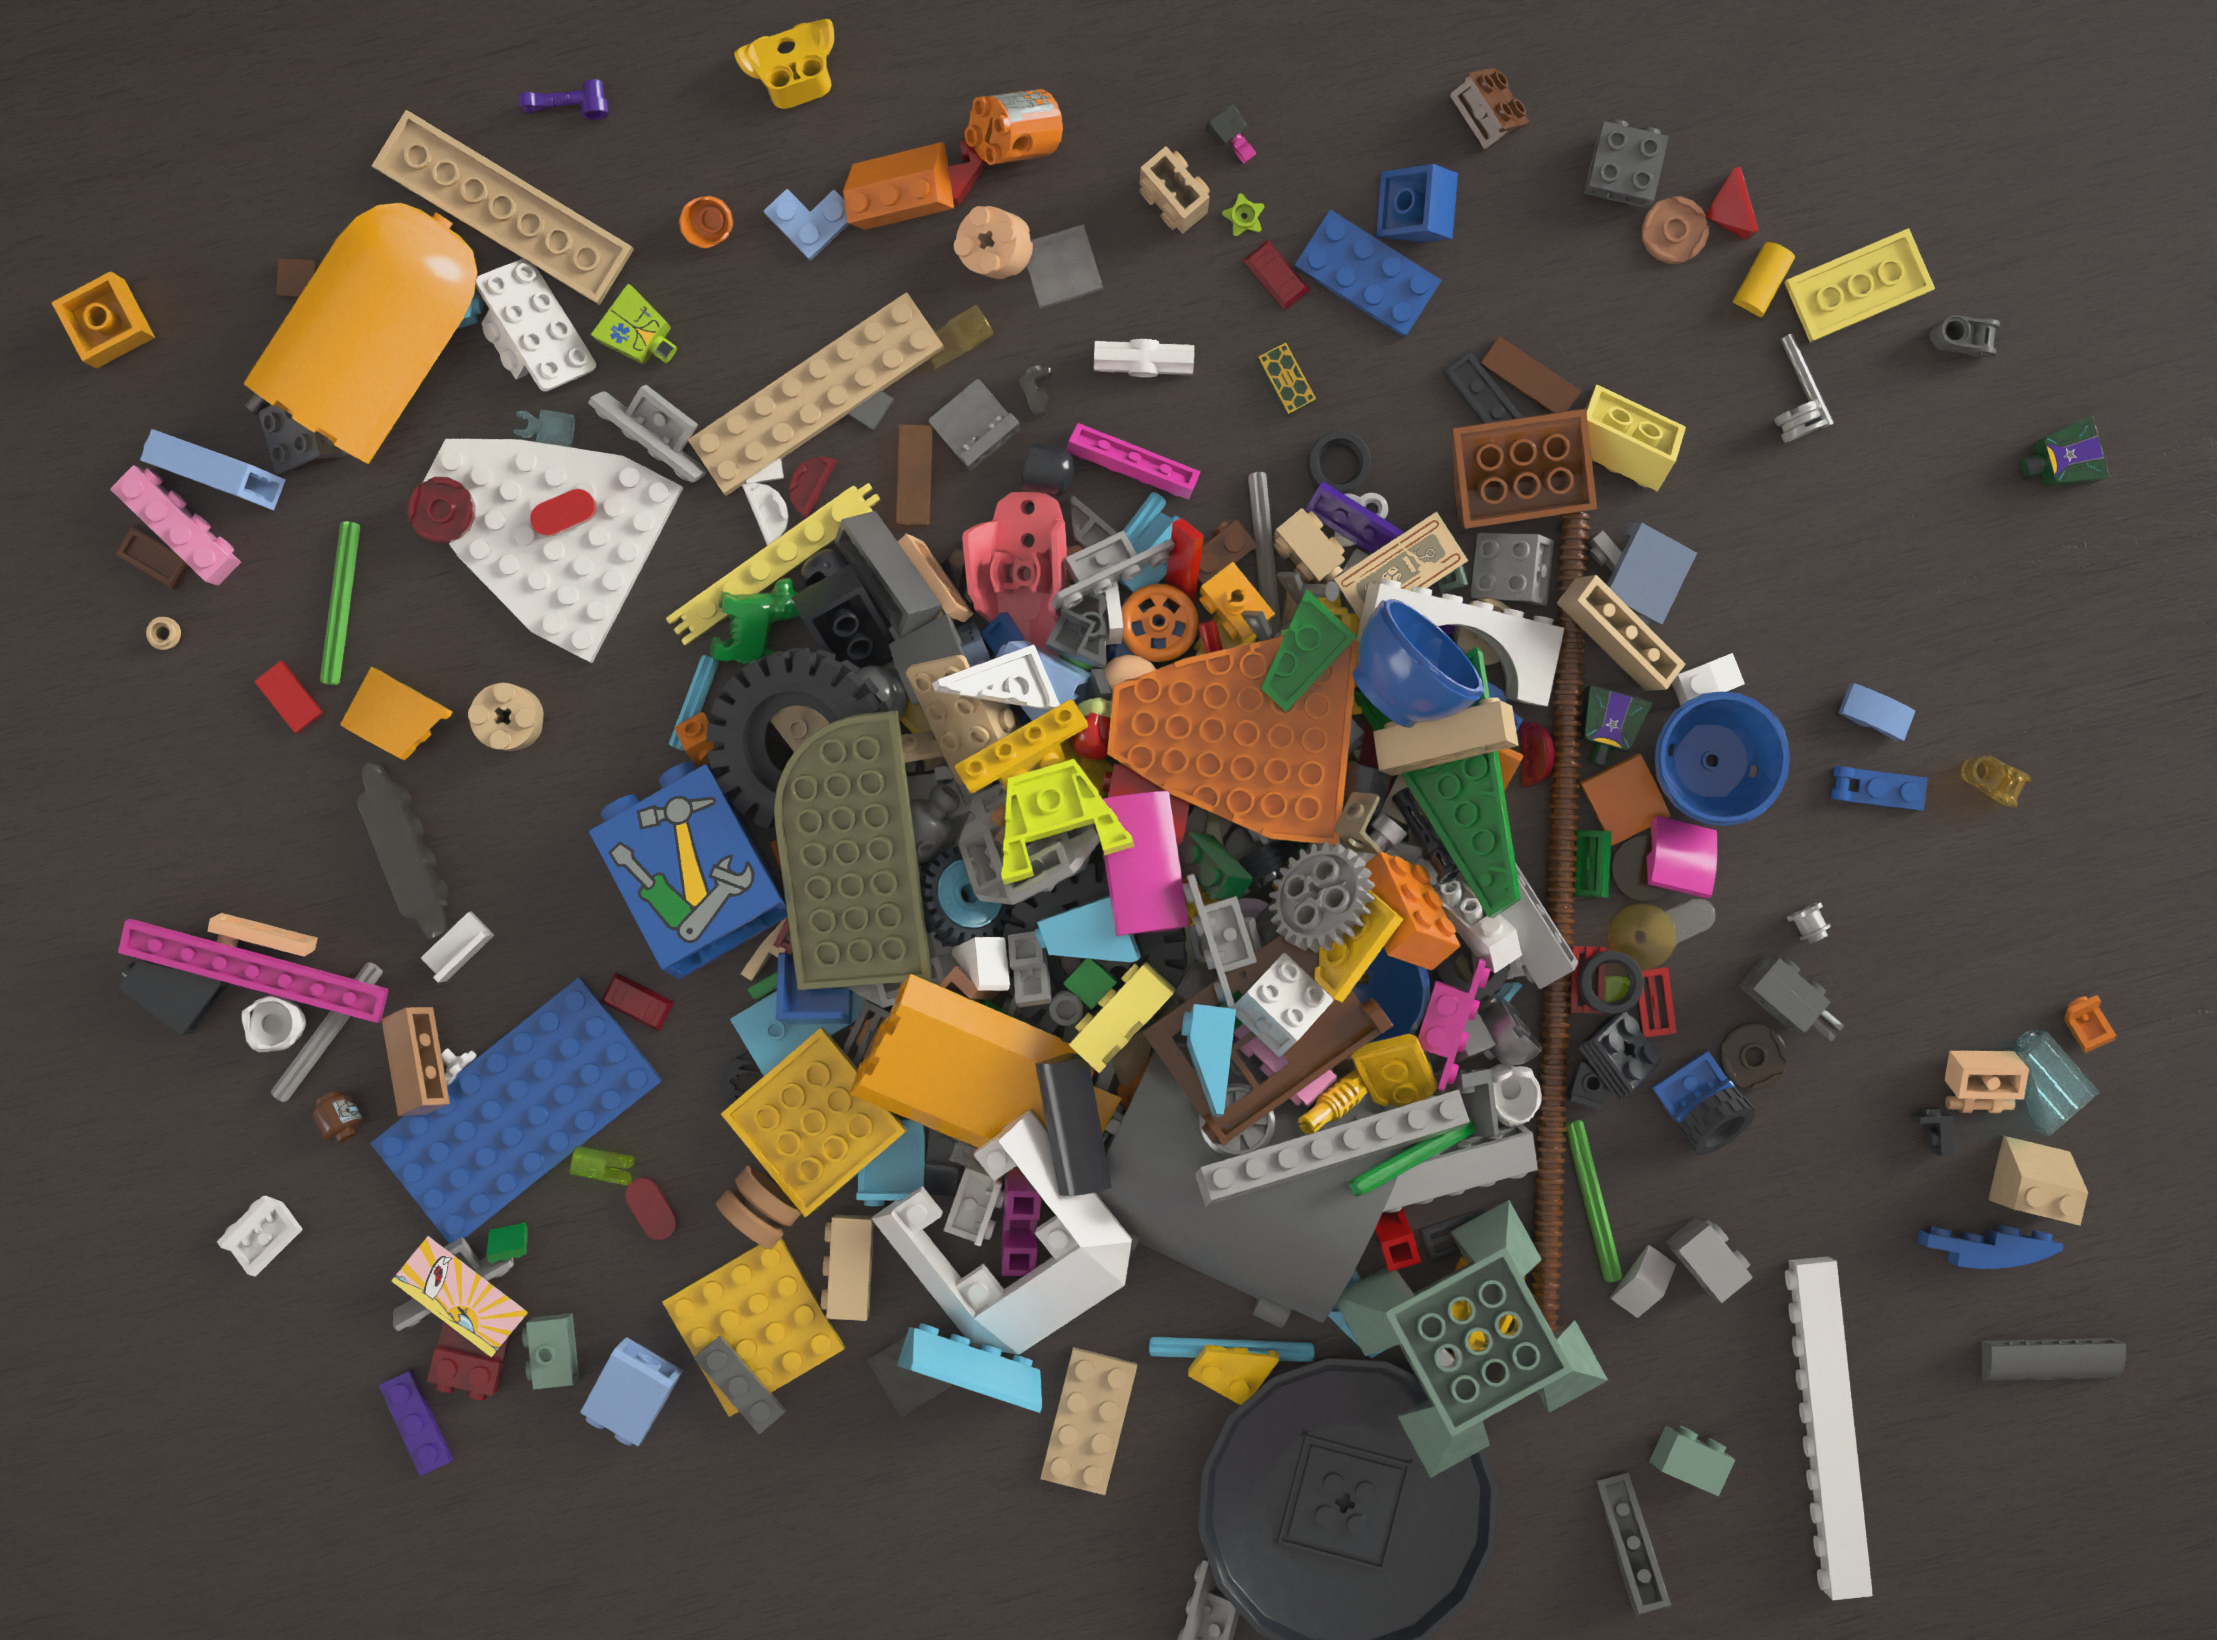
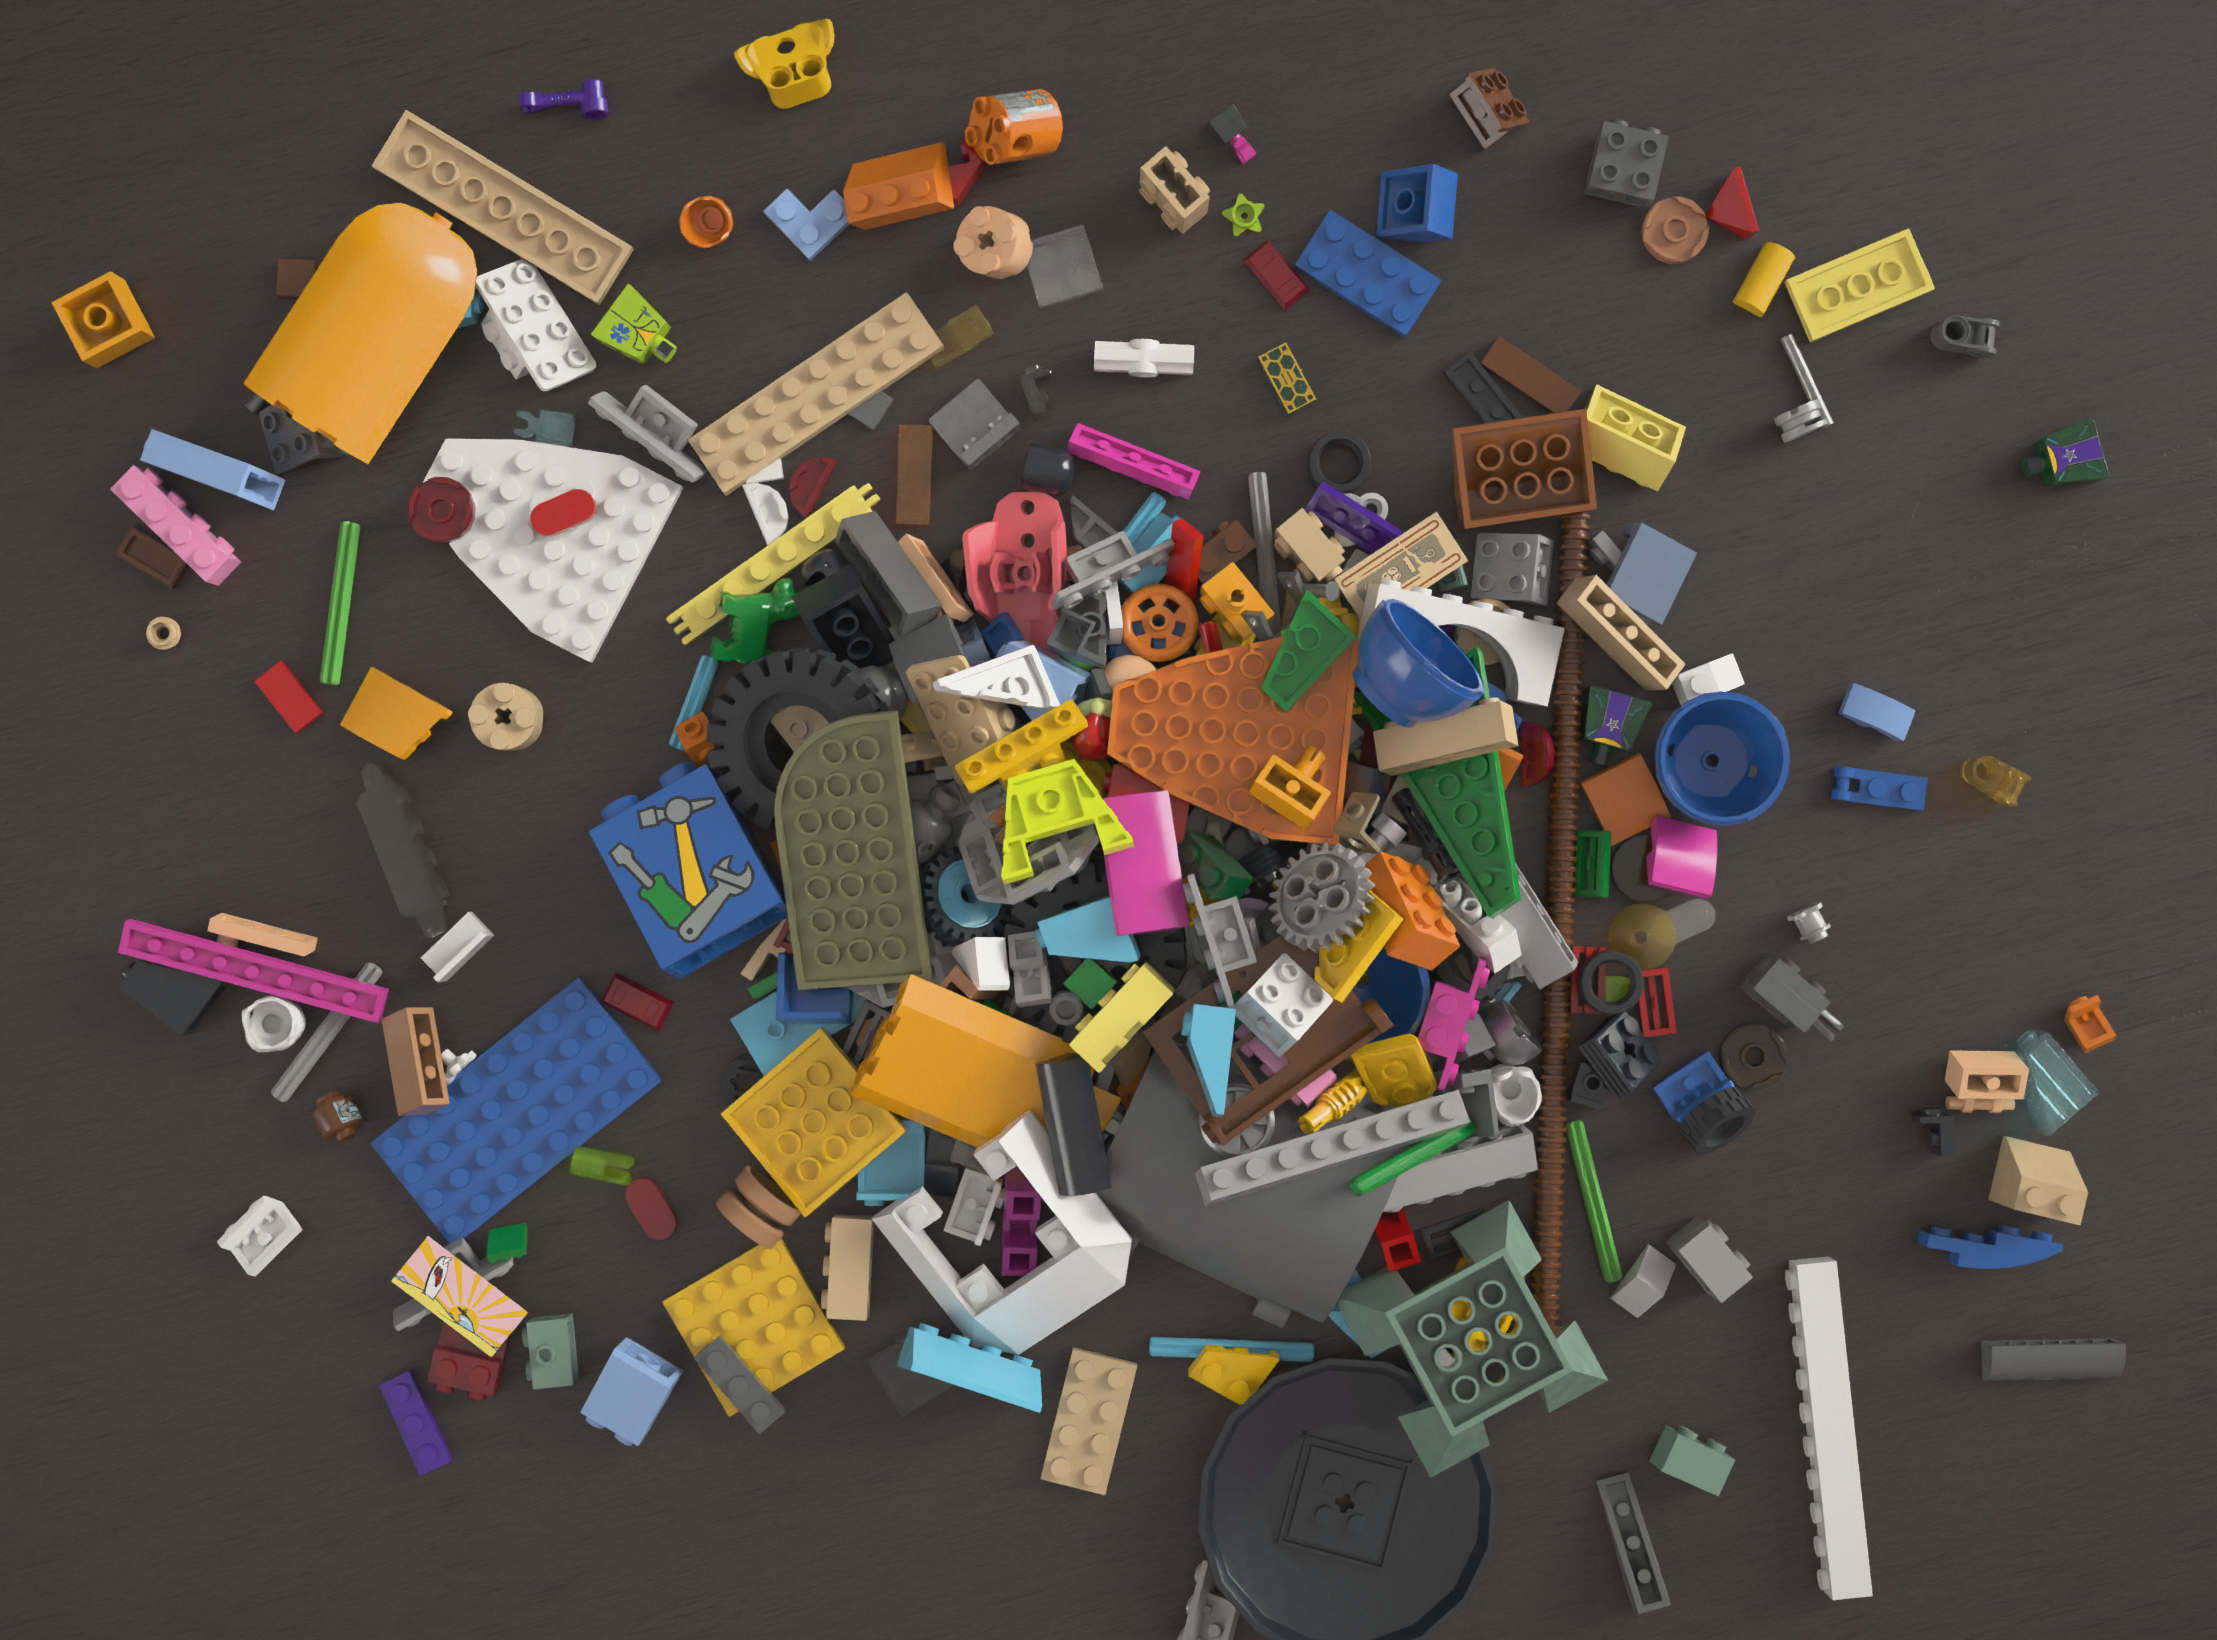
(1291, 789): none -> light orange brick

